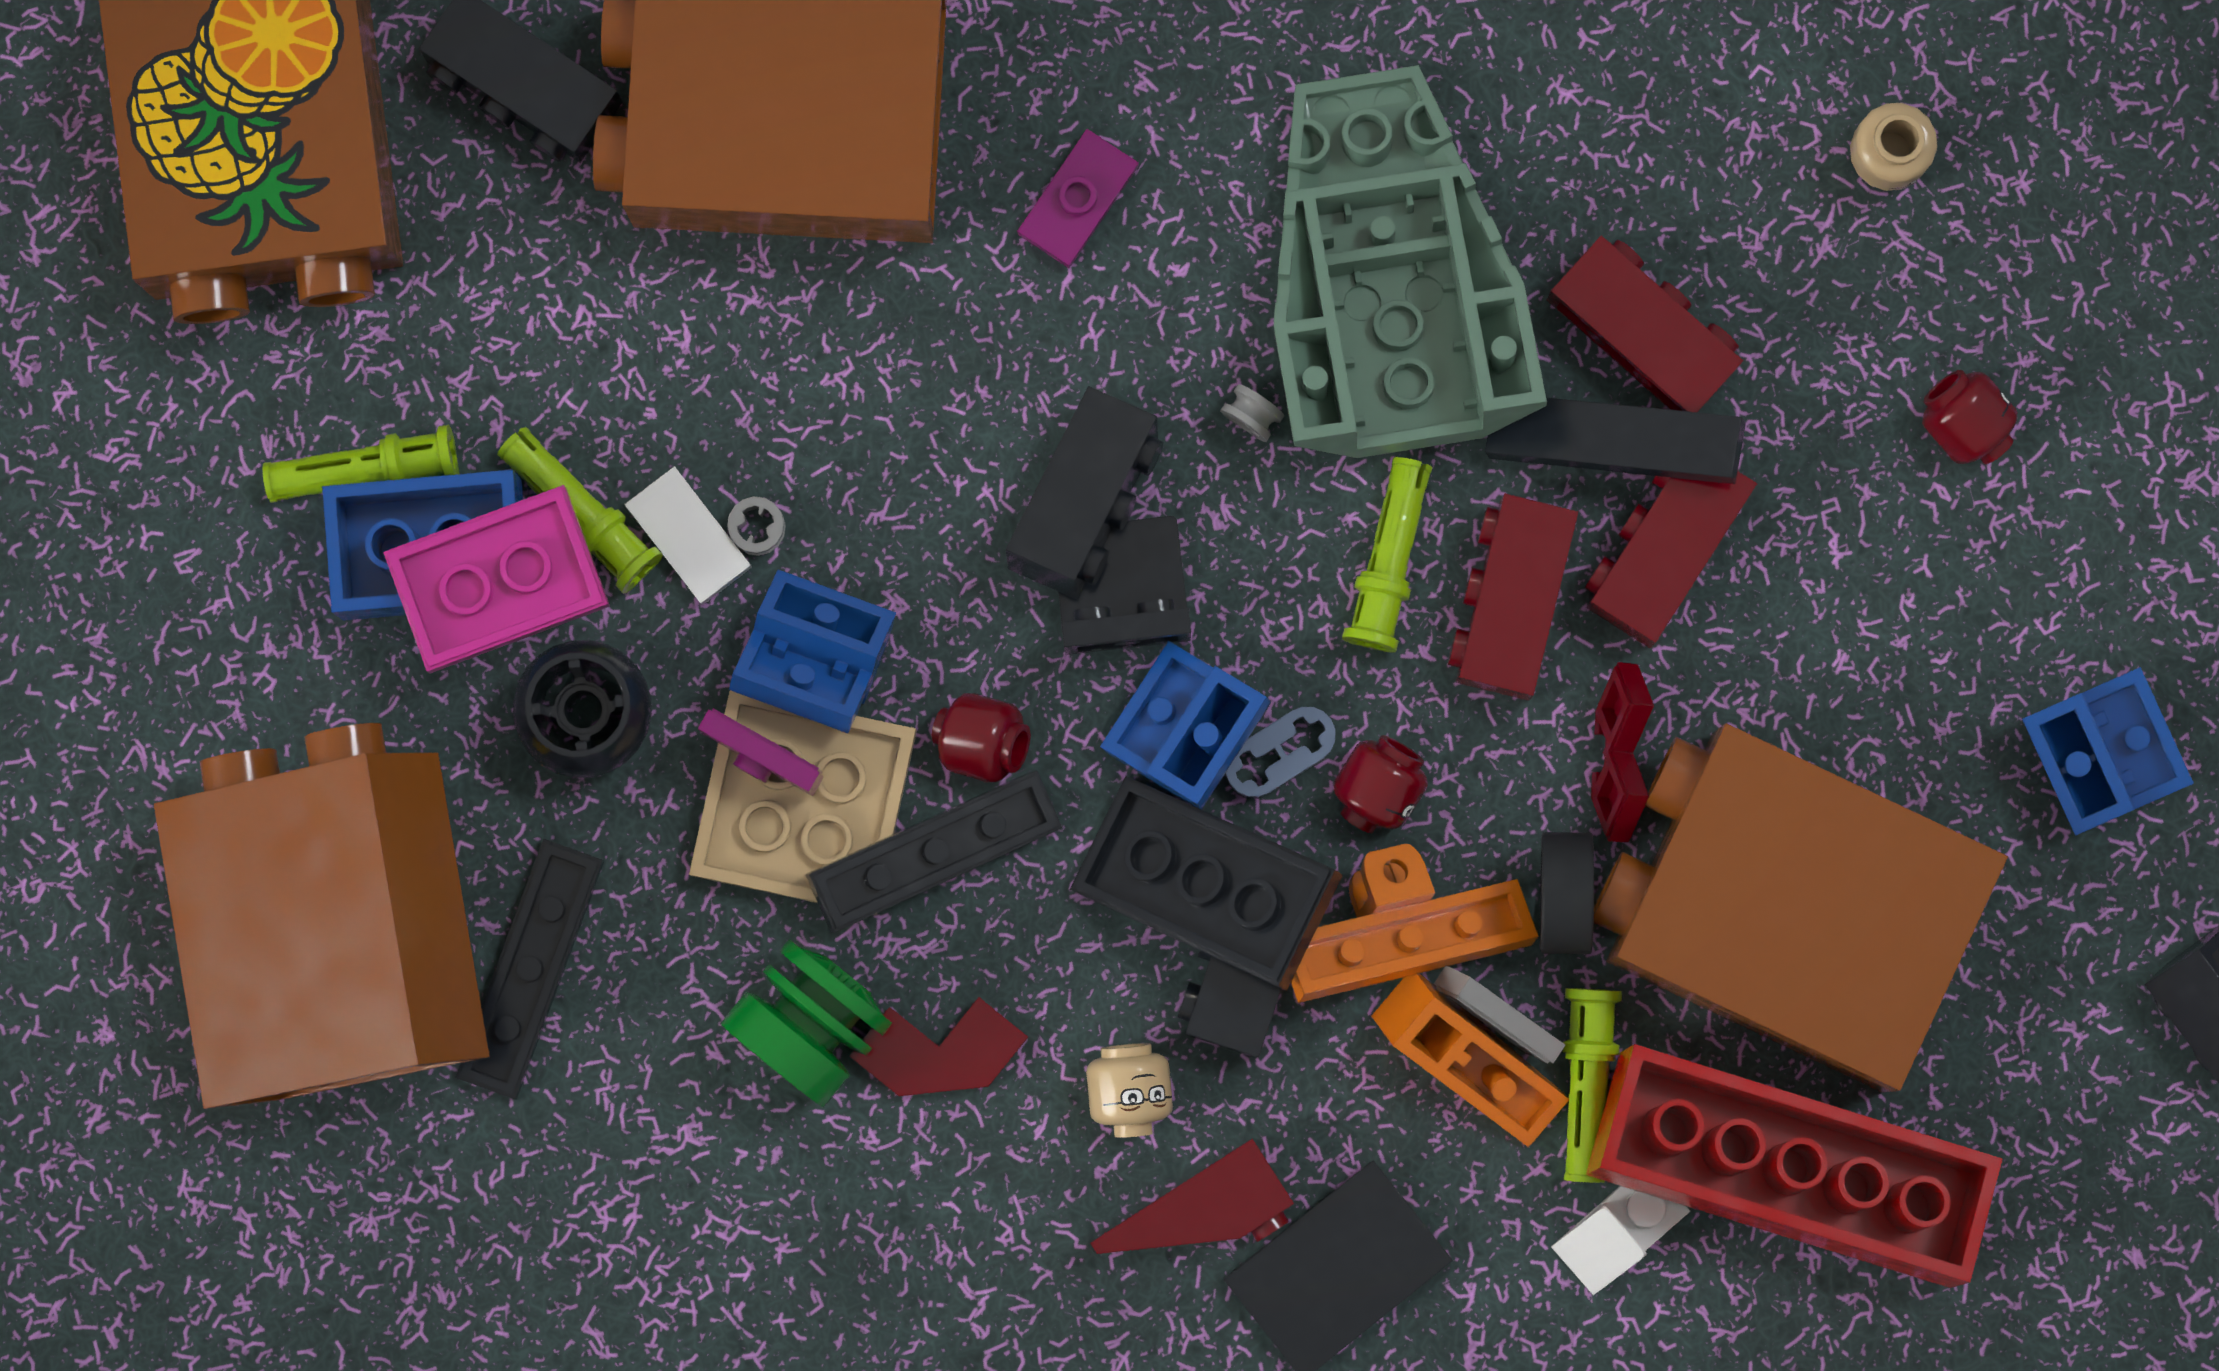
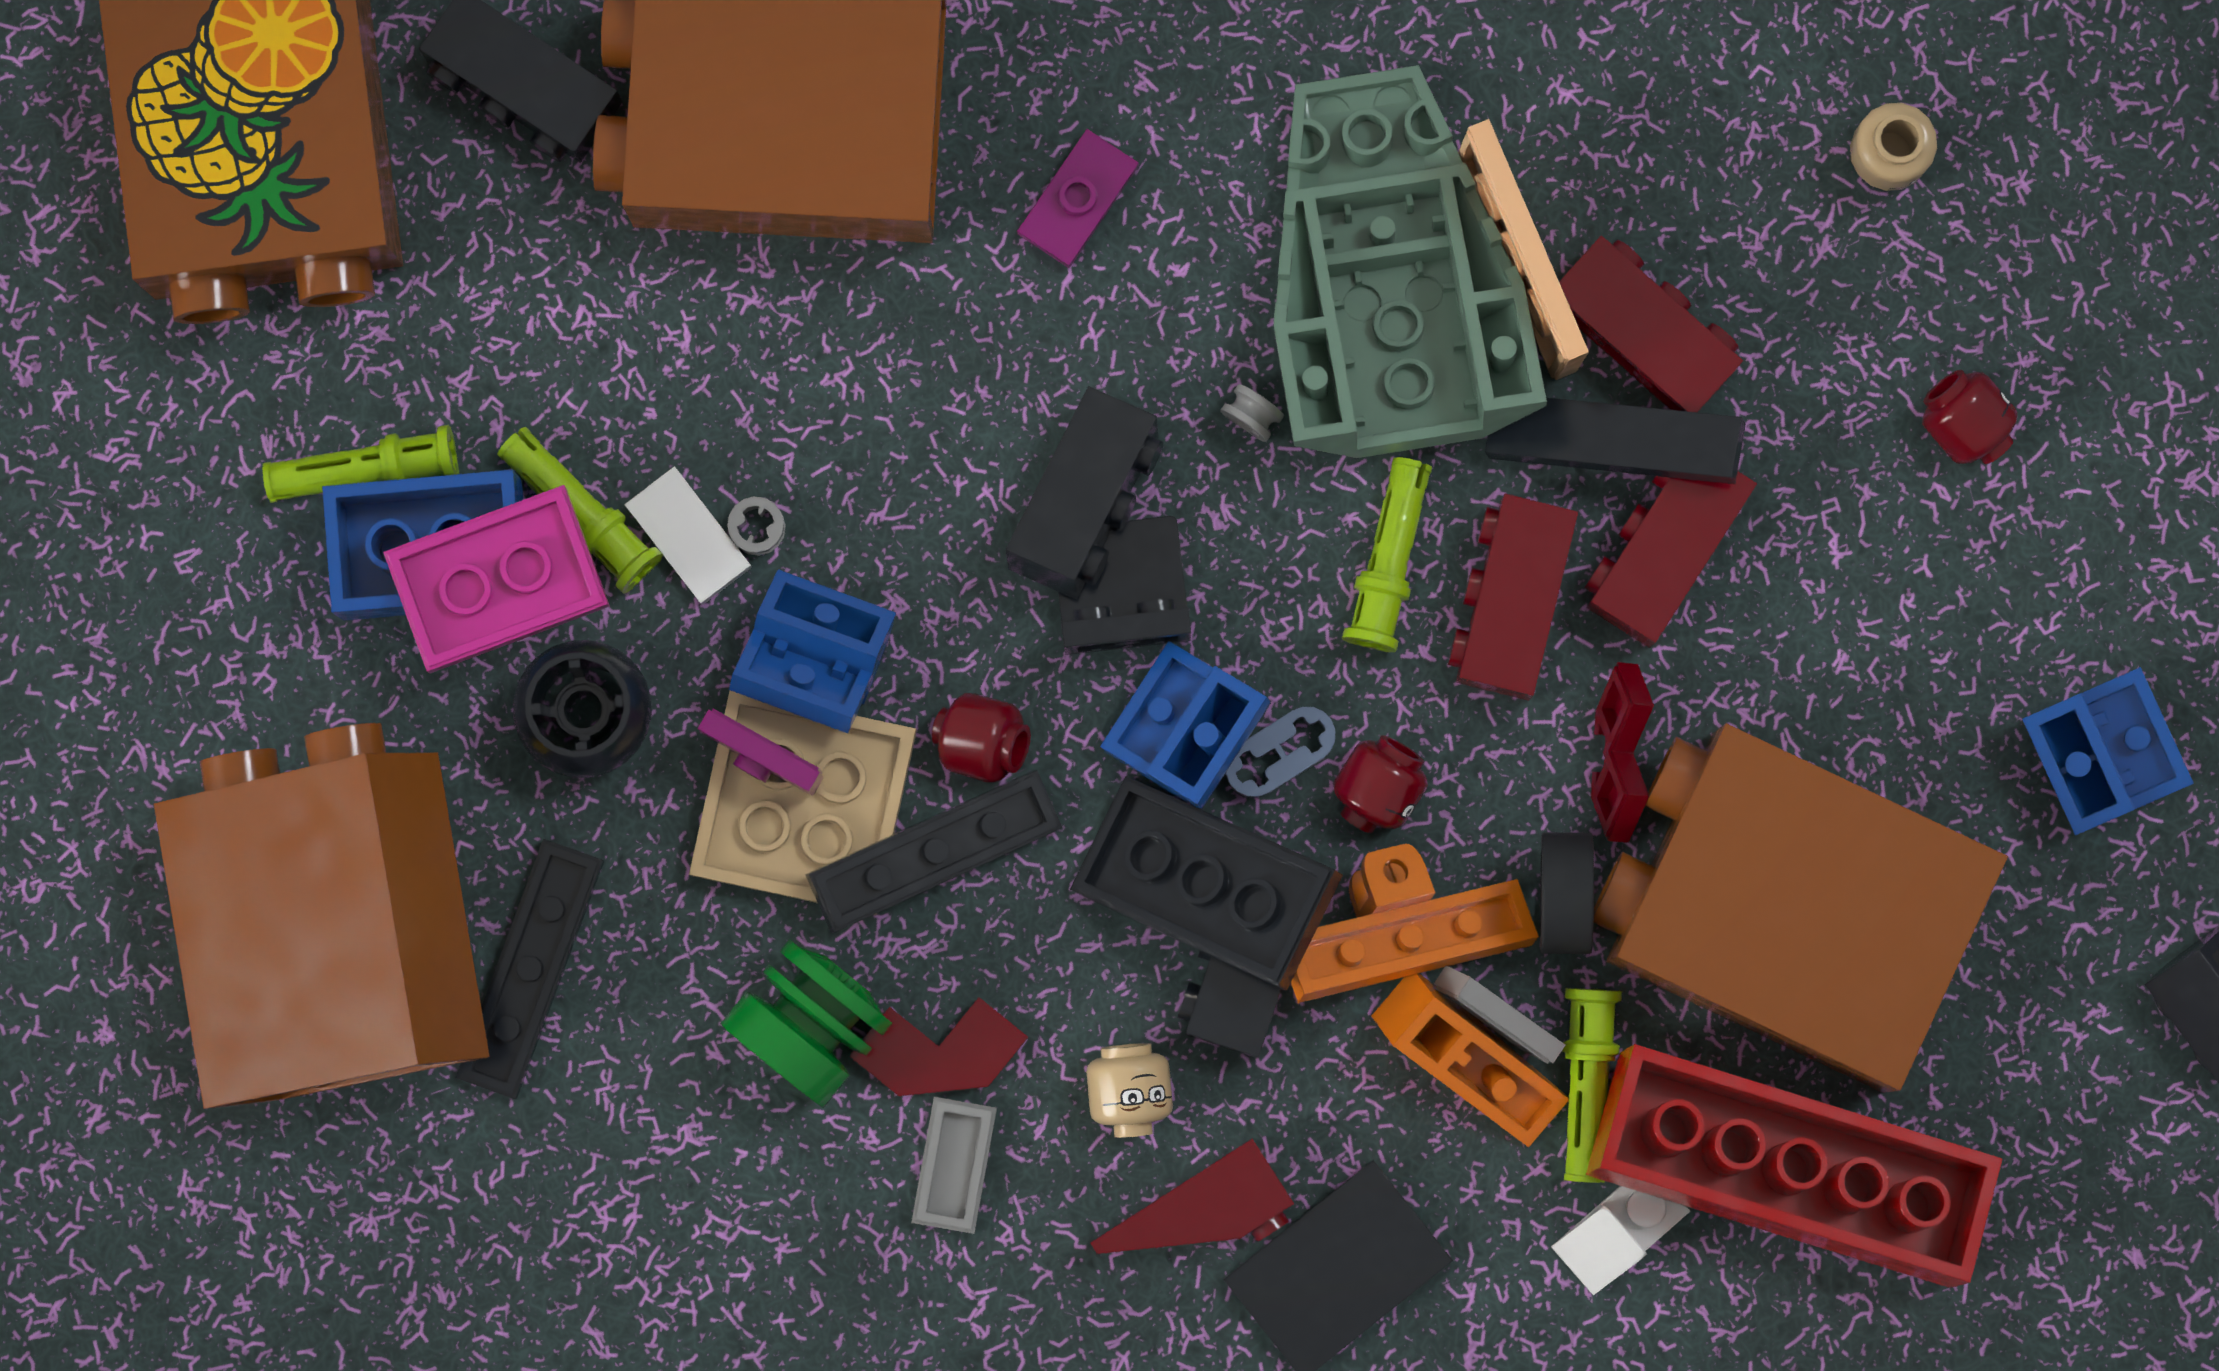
(954, 1165): none -> light grey tile
(1550, 313): none -> light nougat tile

